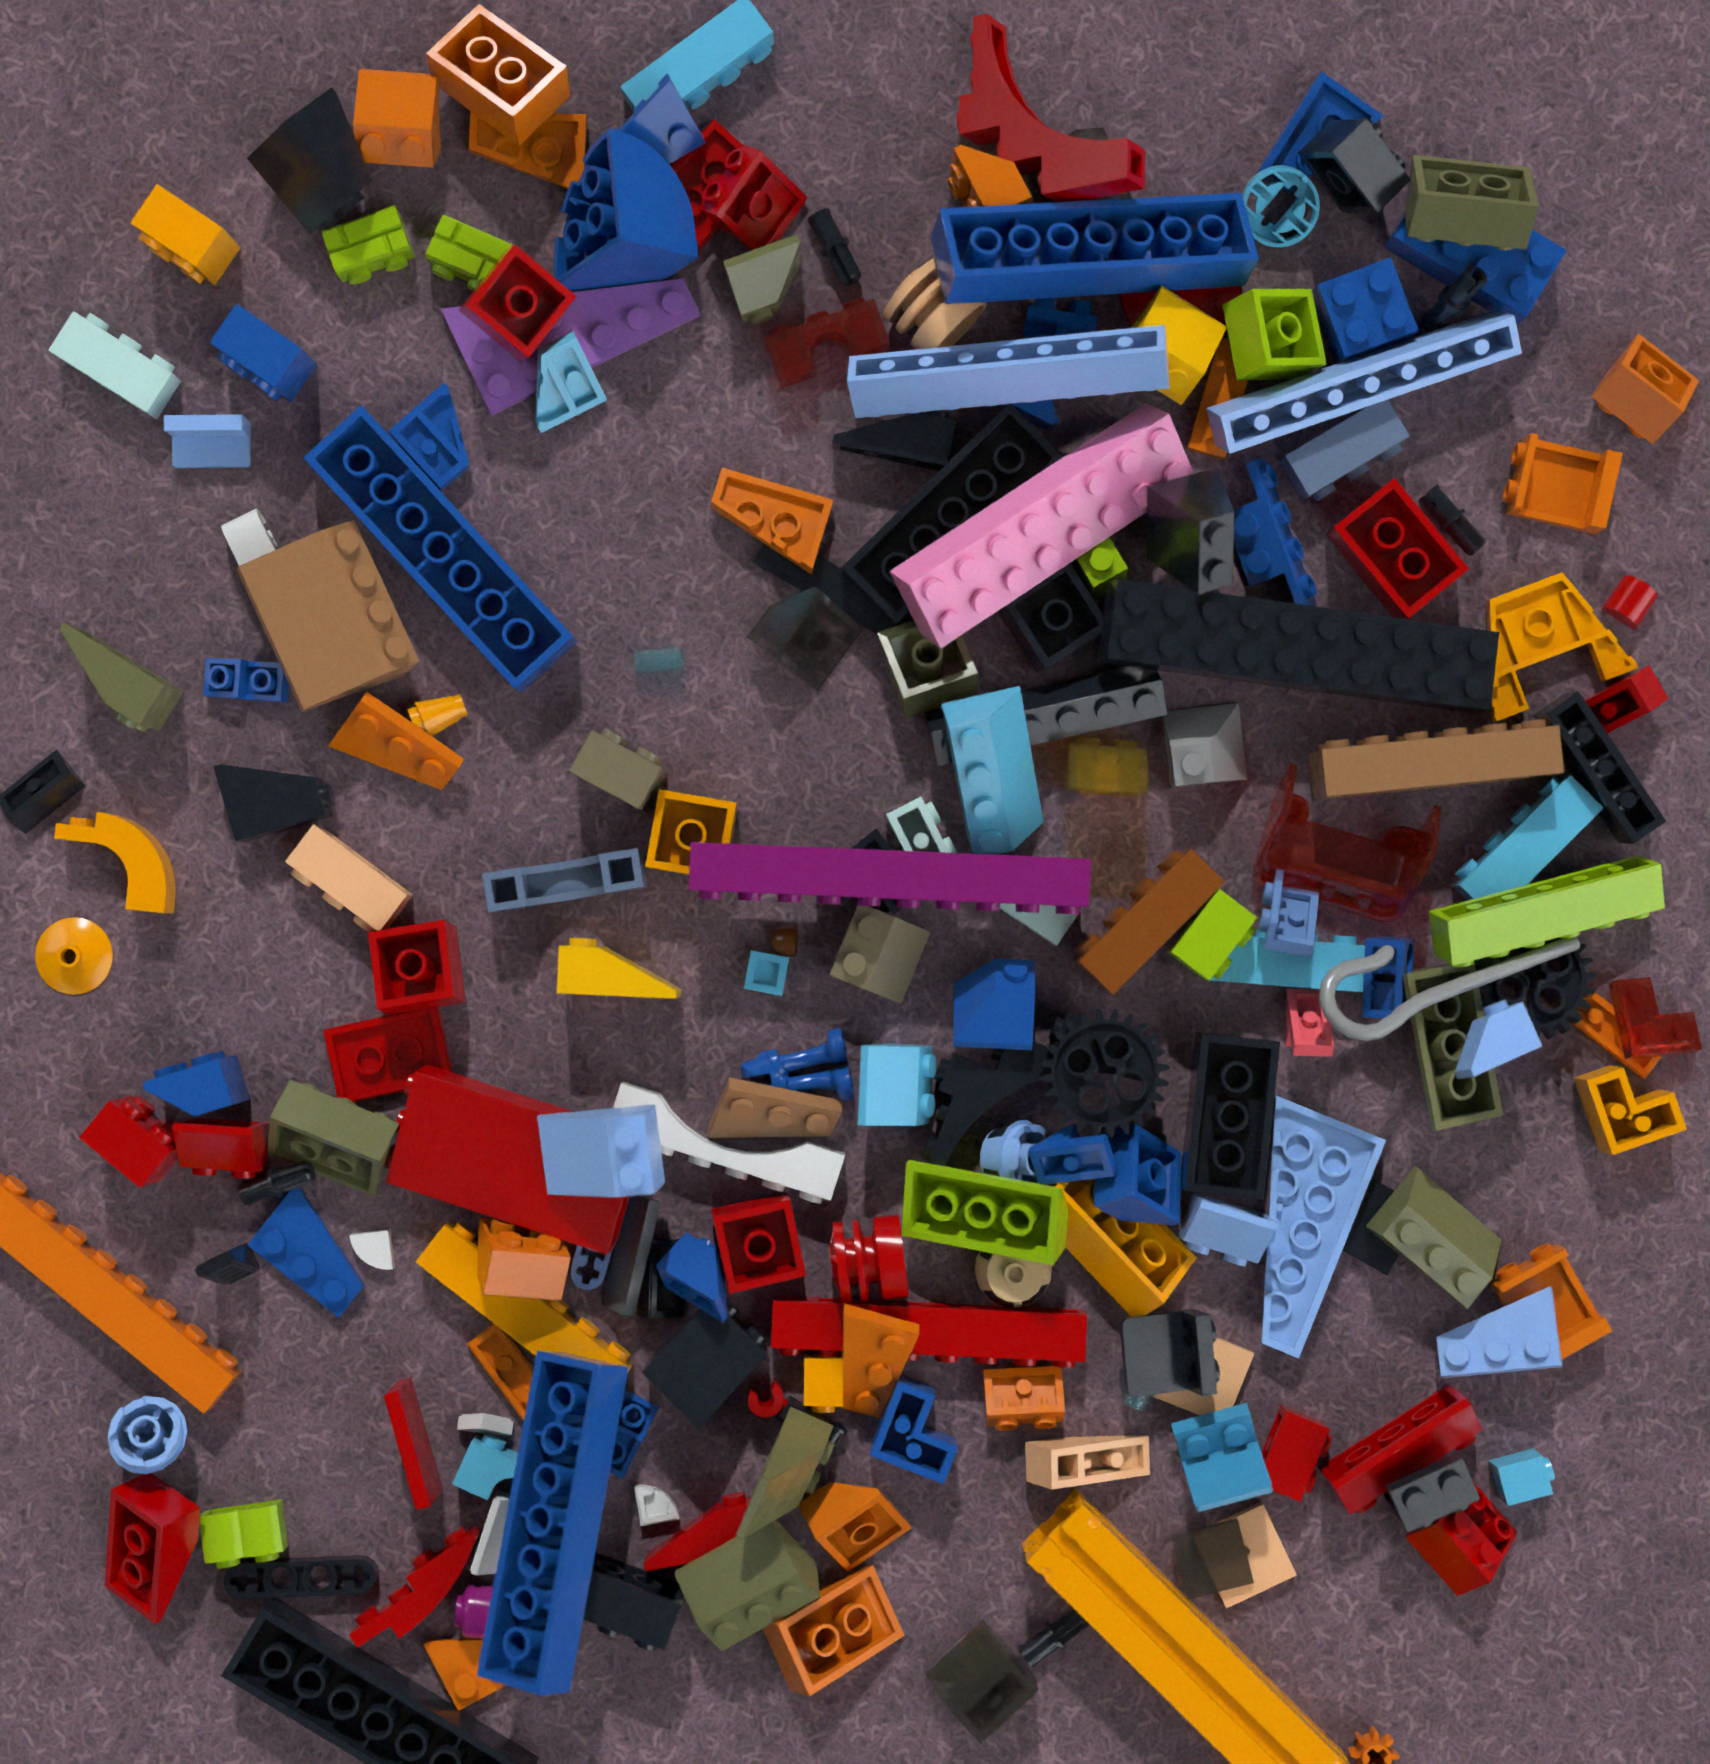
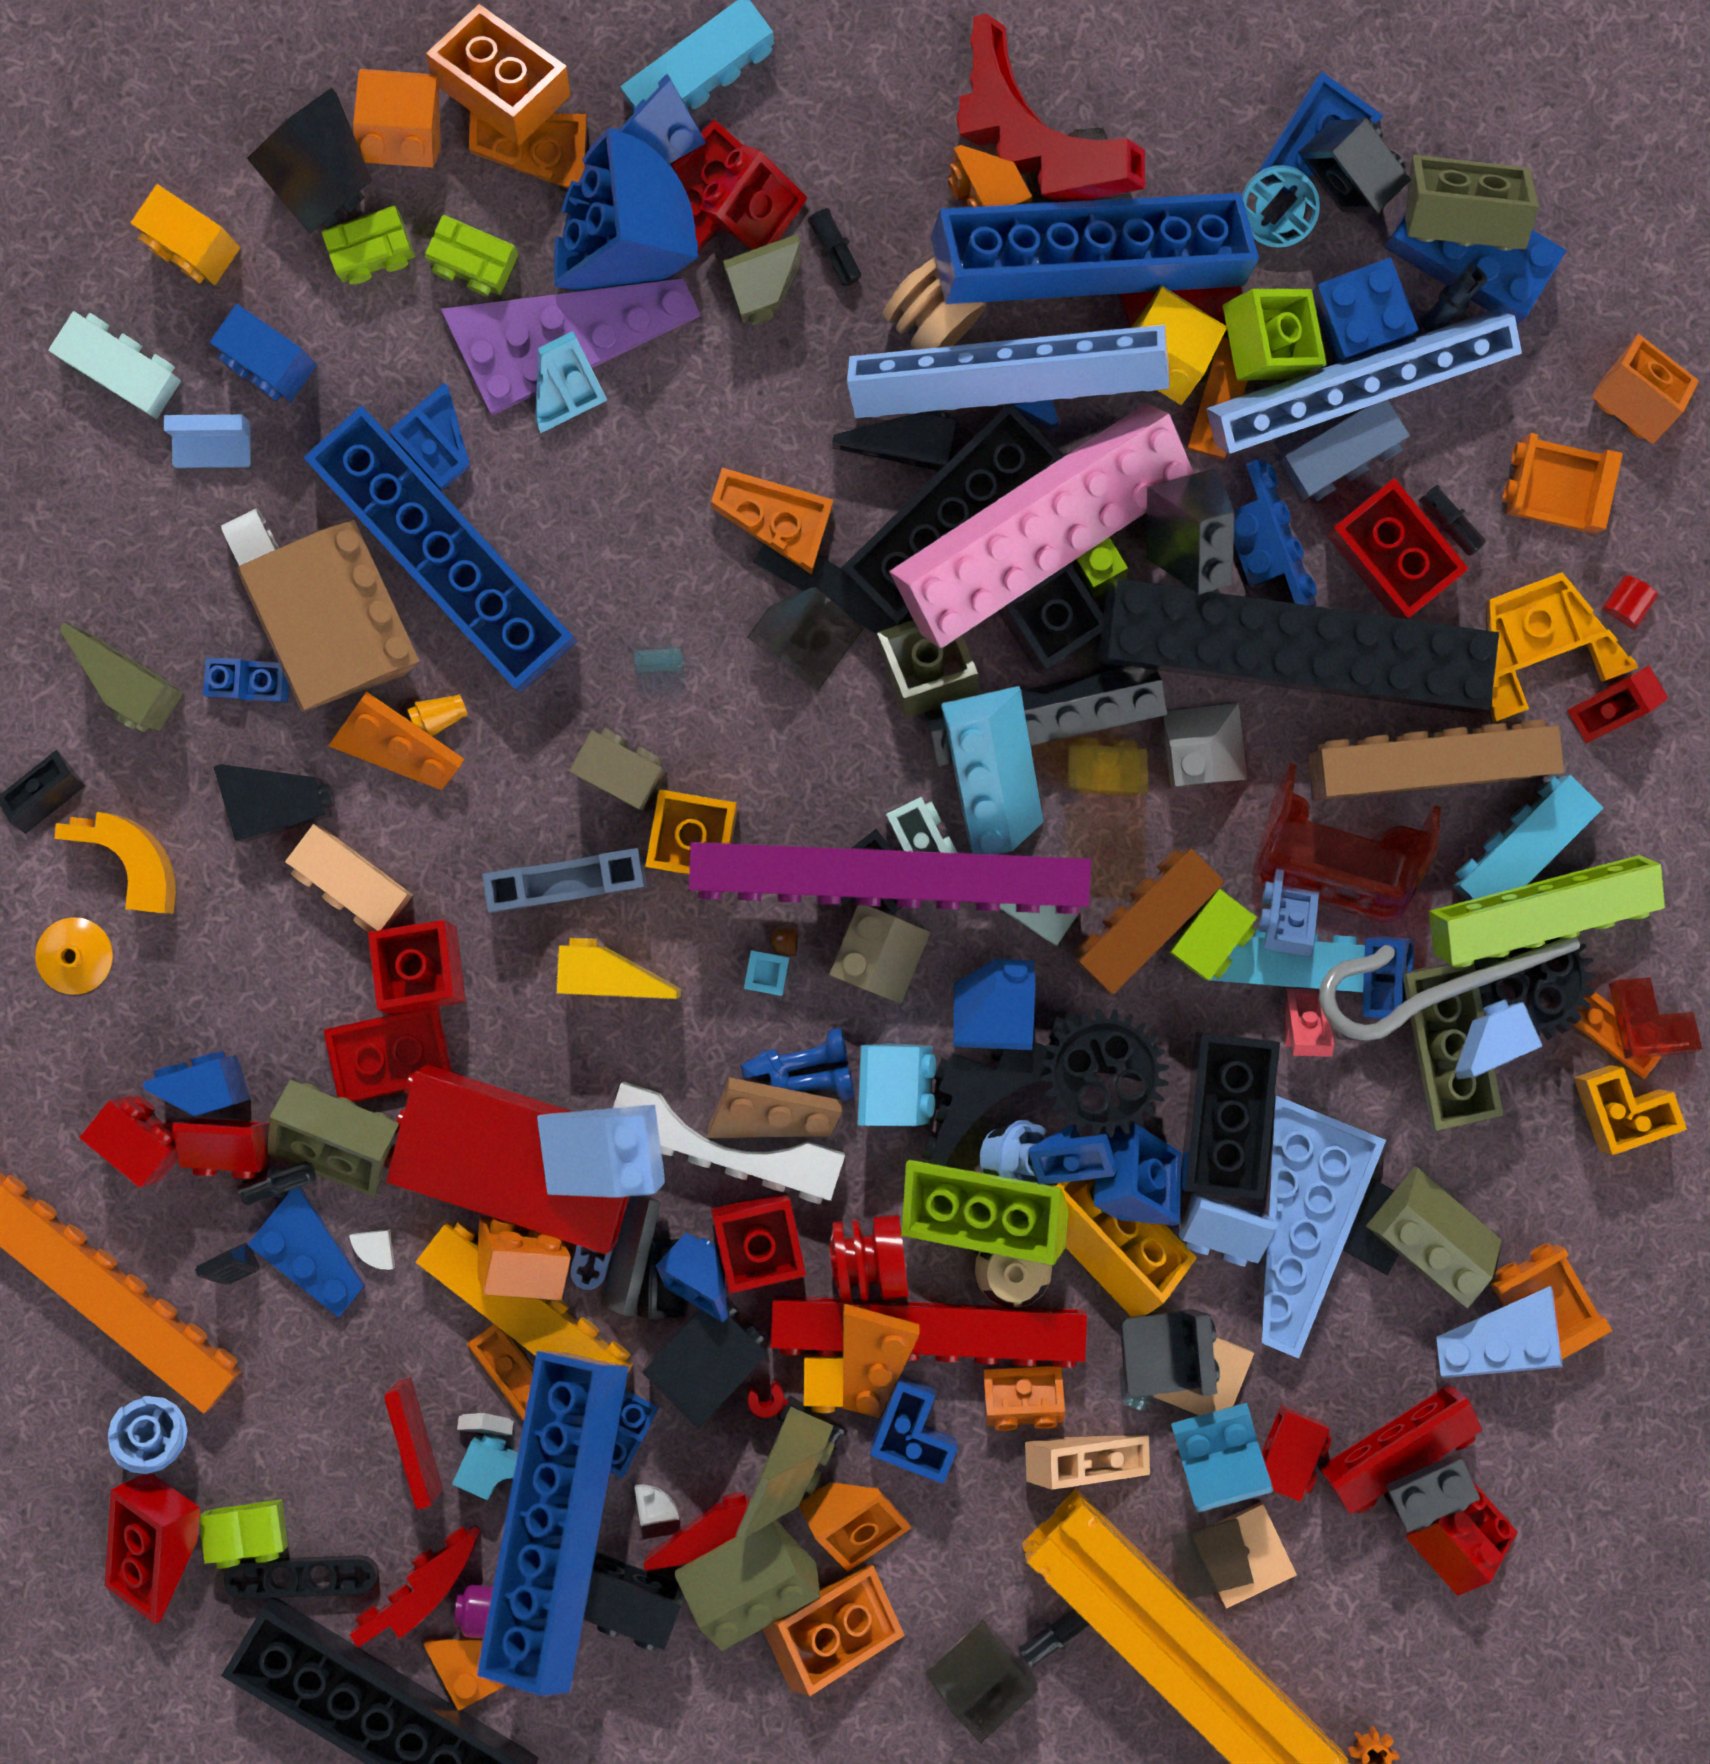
(489, 1546): white slope -> none
(517, 303): red brick -> none
(855, 326): clear red arch -> none
(1045, 321): blue hips -> none
(1522, 1476): medium azure brick -> none
(1601, 769): black brick -> none

